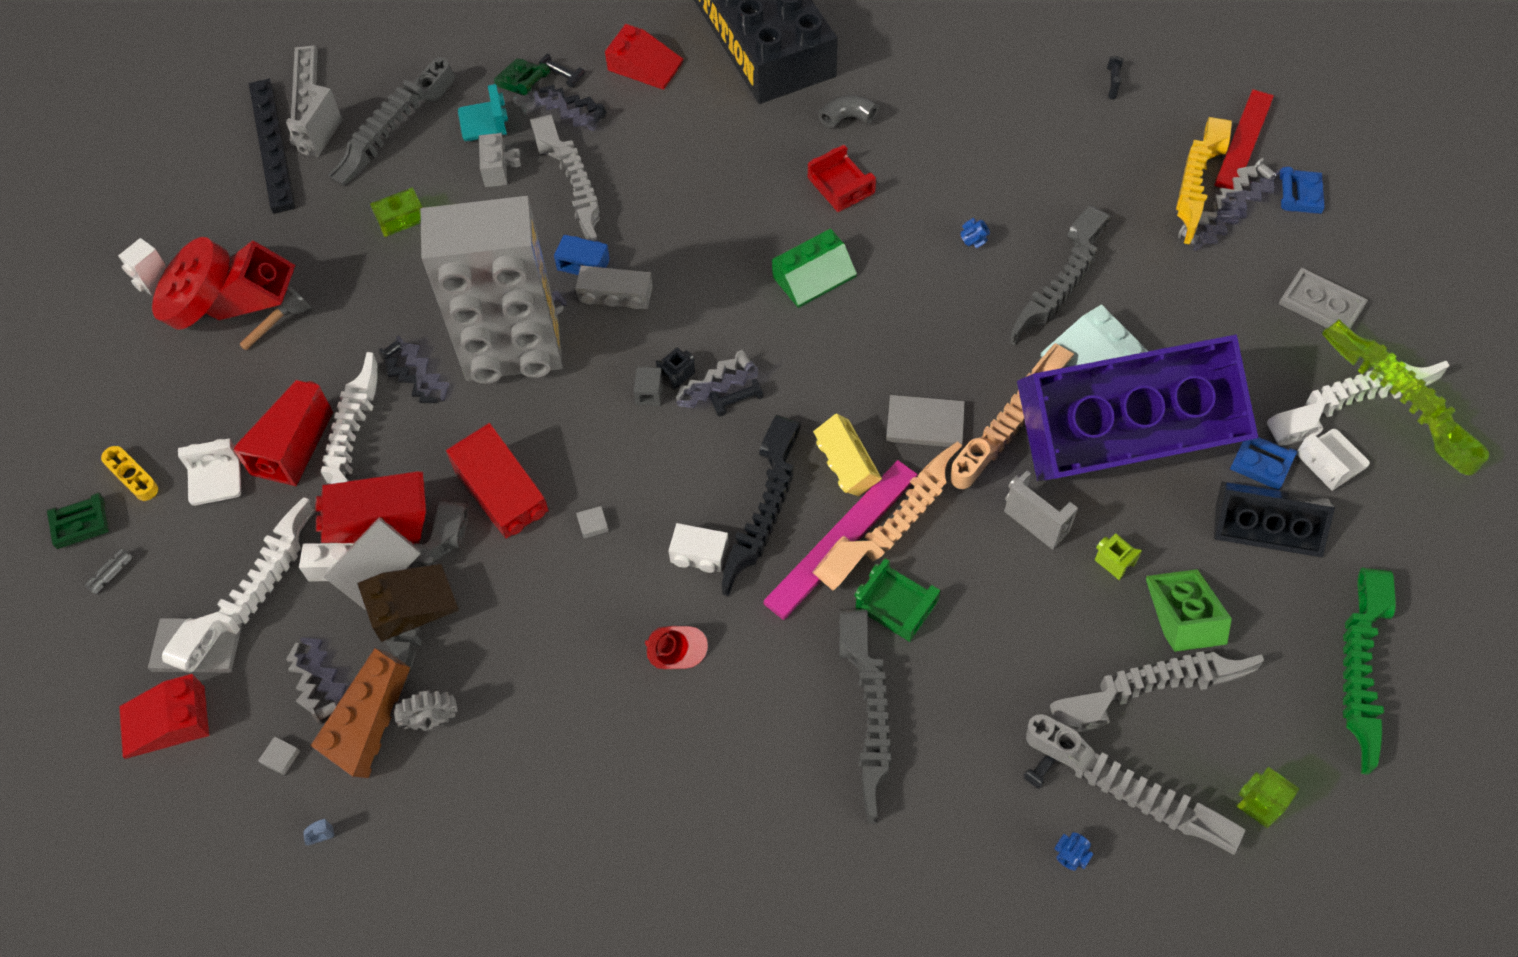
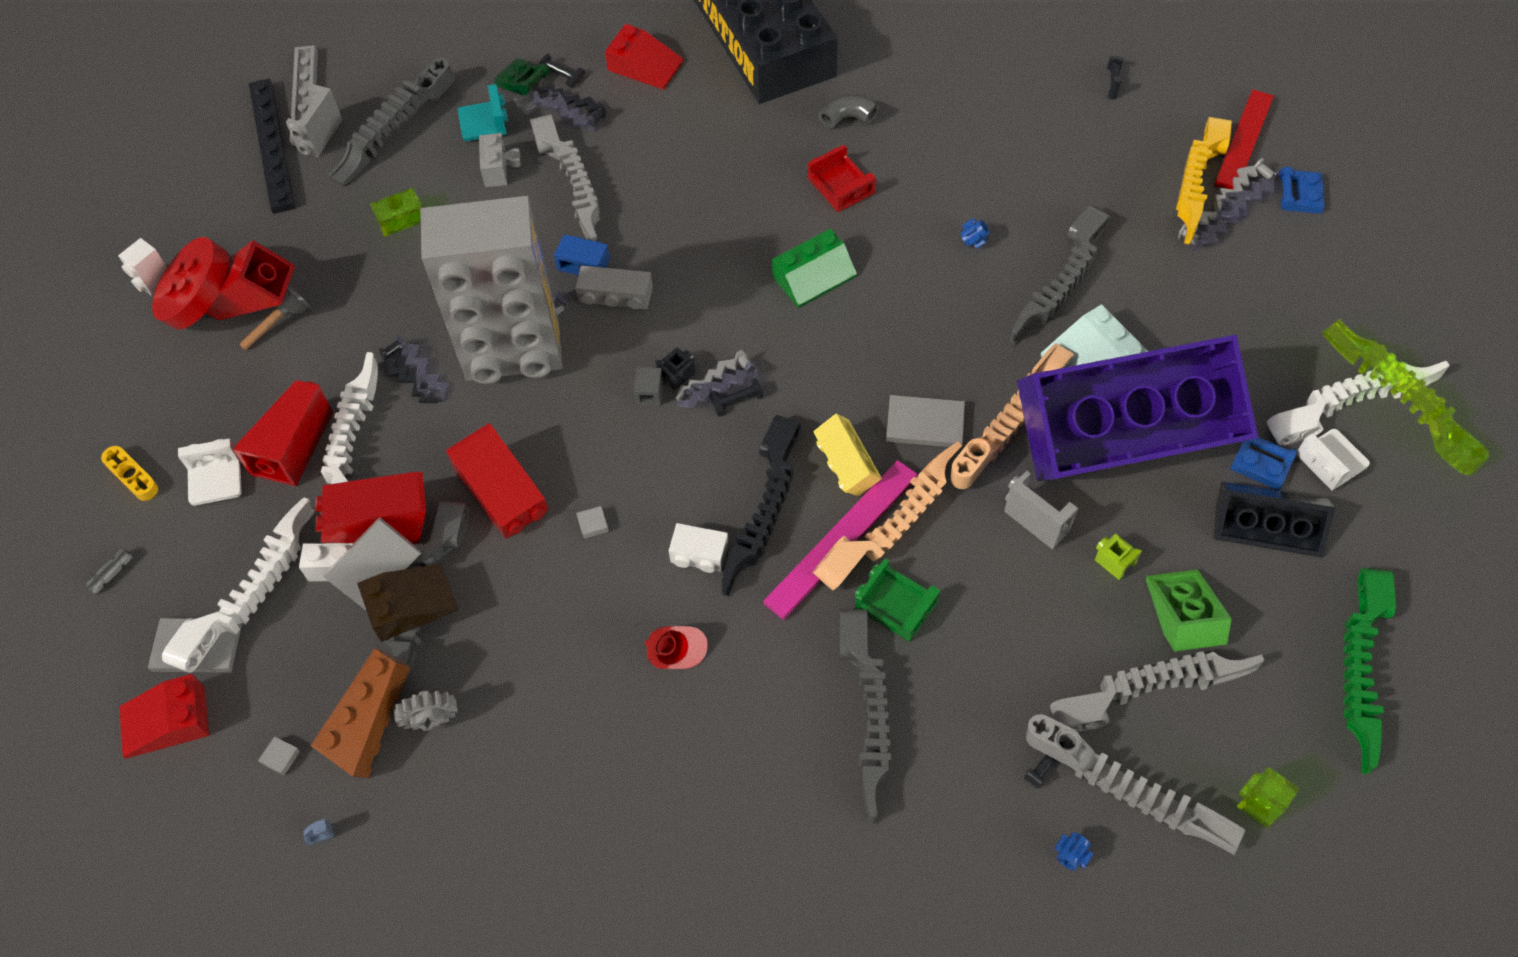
(79, 526): dark green plate -> none
(335, 690): piece -> none
(1322, 300): light grey tile -> none

